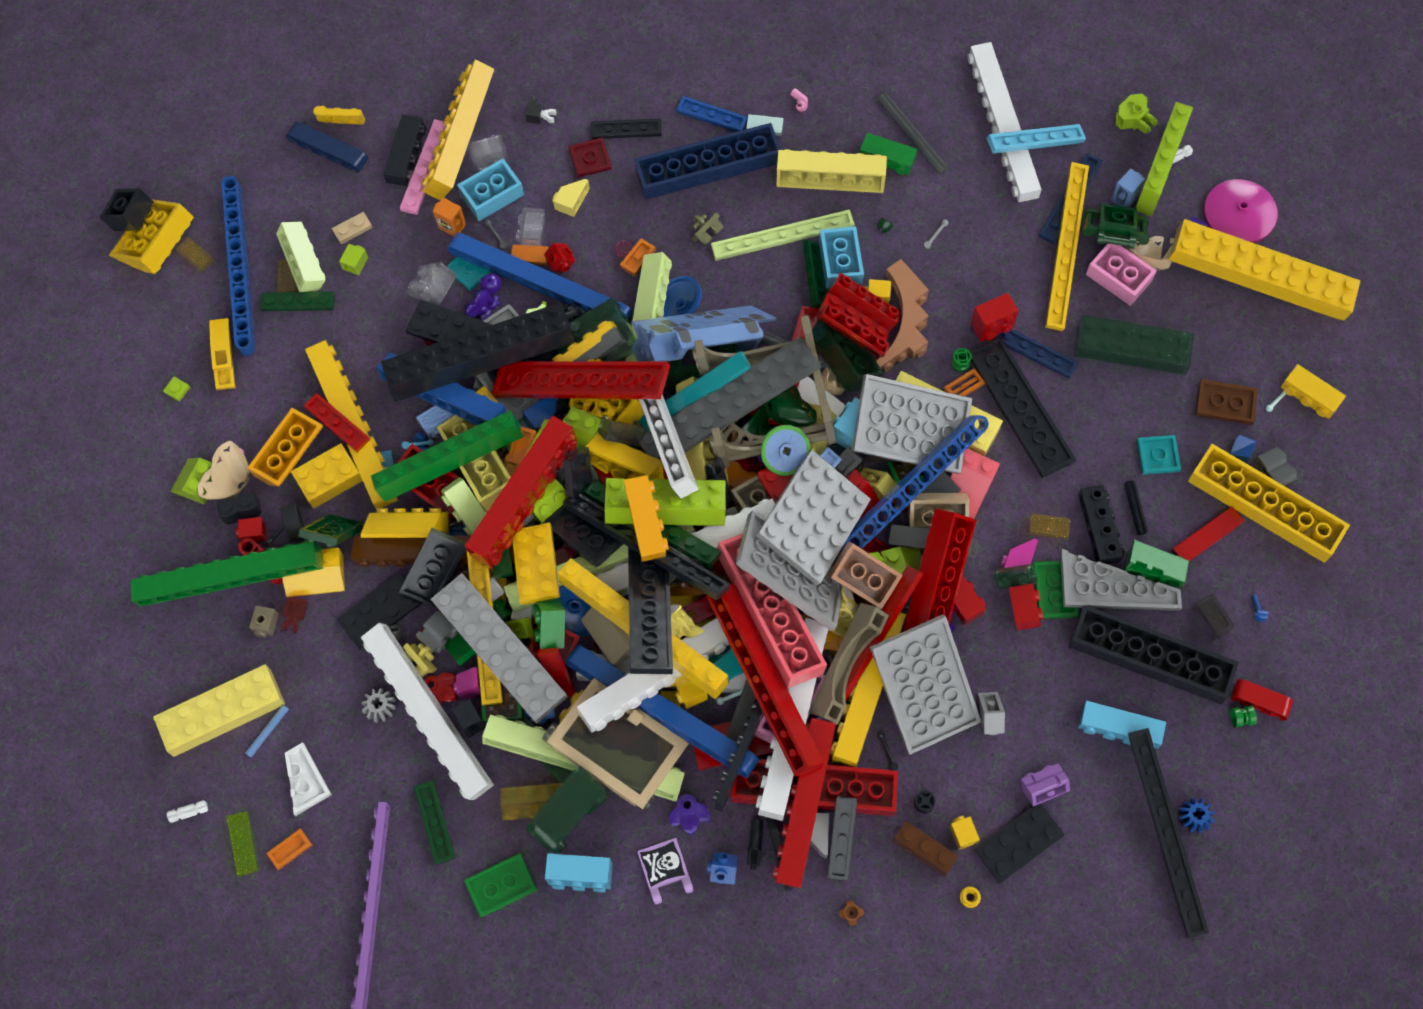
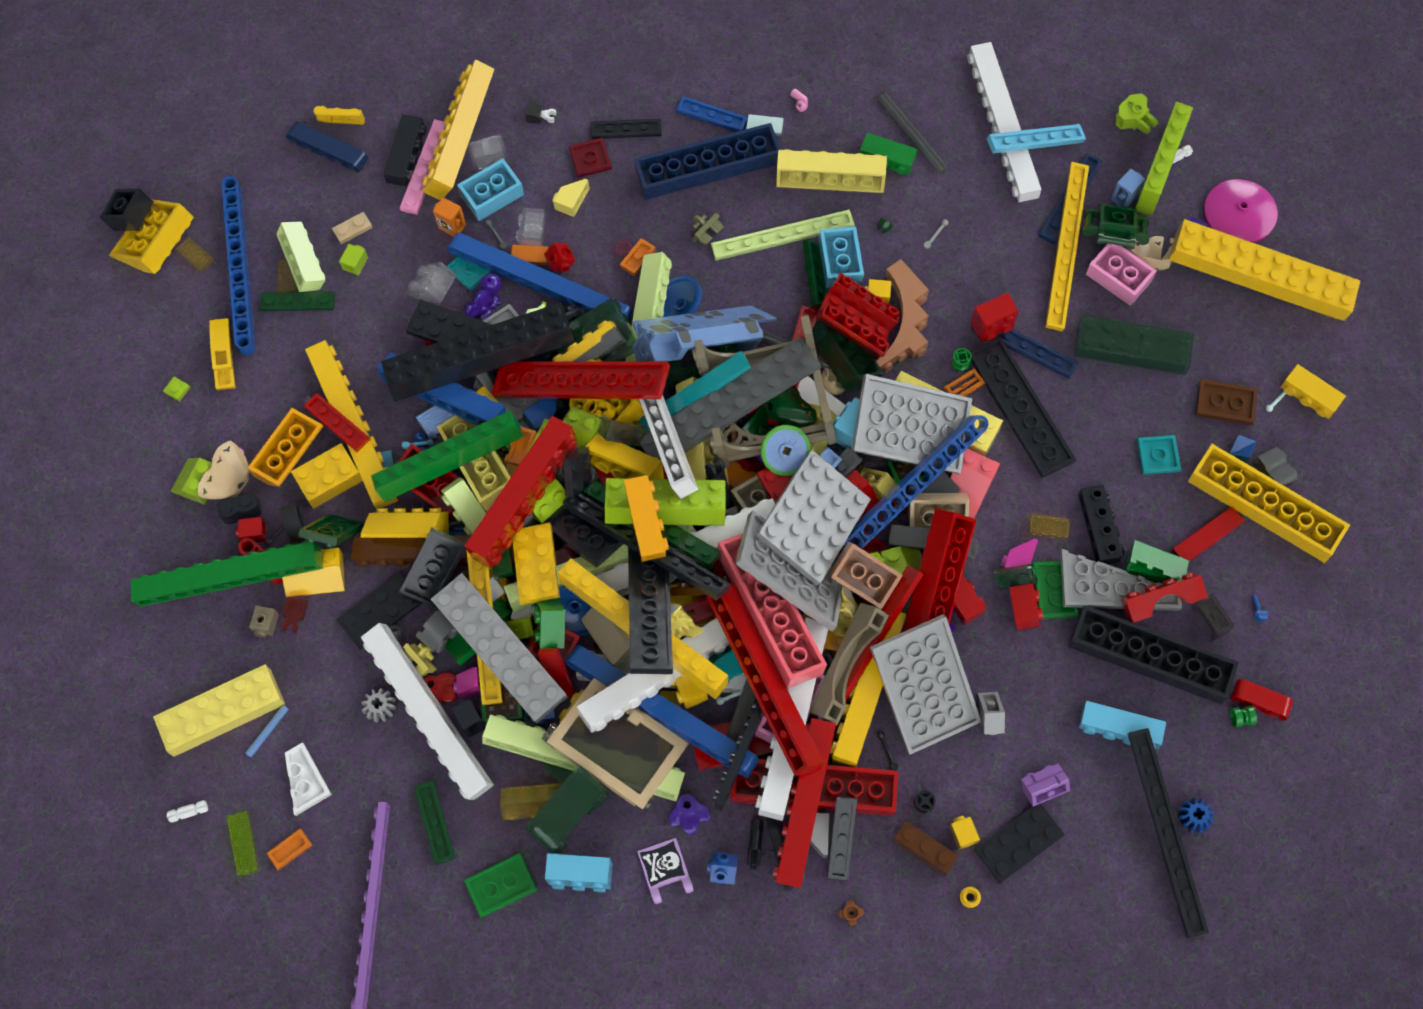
(1136, 507): black axle -> none
(1140, 605): none -> red arch

